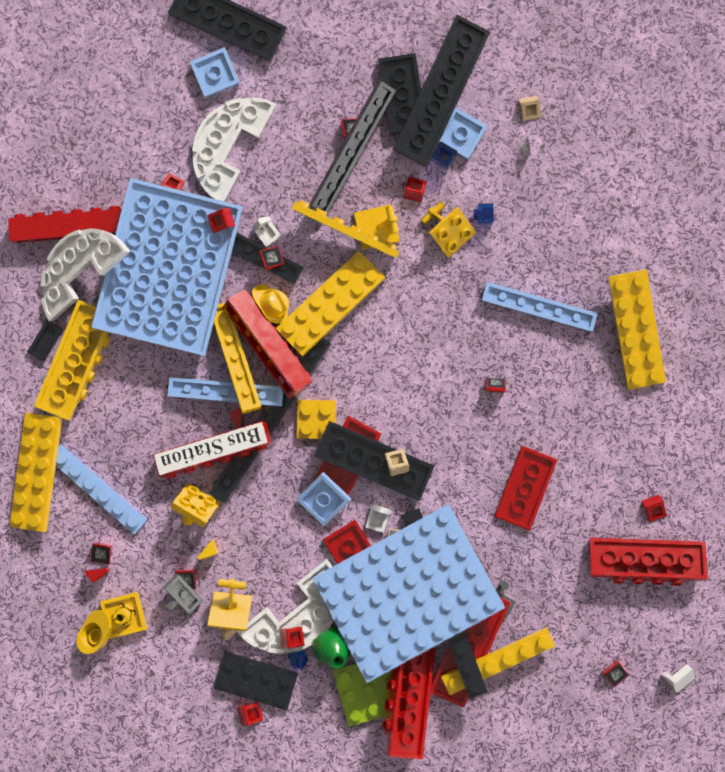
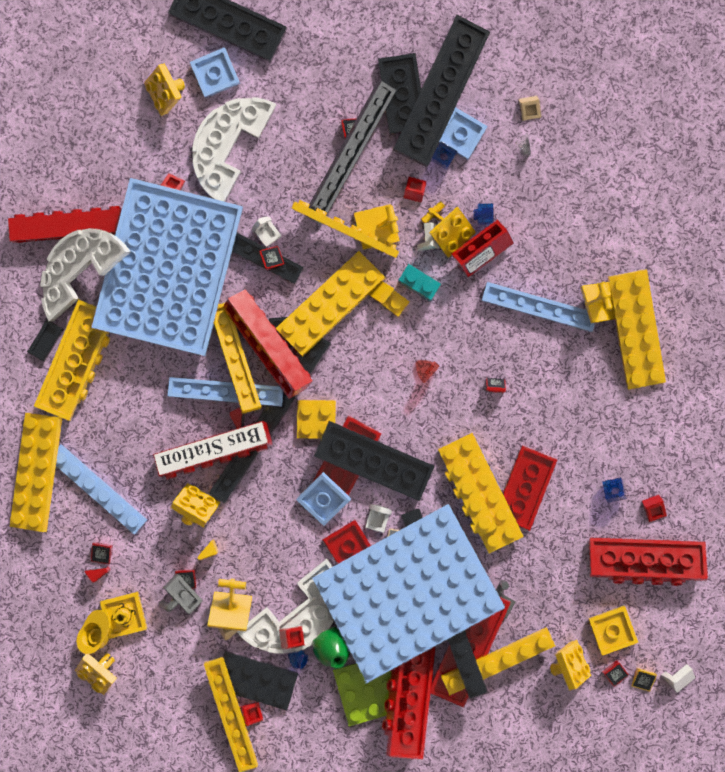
(96, 672): none -> yellow plate
(163, 89): none -> yellow plate
(221, 220): red slope -> none
(230, 714): none -> yellow plate
(272, 303): yellow piece -> none
(389, 298): none -> yellow slope
(397, 462): tan slope -> none
(419, 282): none -> teal brick
(426, 369): none -> clear red tile
(429, 241): none -> white tile
(480, 493): none -> yellow plate
(482, 248): none -> red brick
(571, 664): none -> yellow plate
(598, 302): none -> yellow plate
(611, 484): none -> clear blue plate
(613, 630): none -> yellow plate
(643, 679): none -> slope

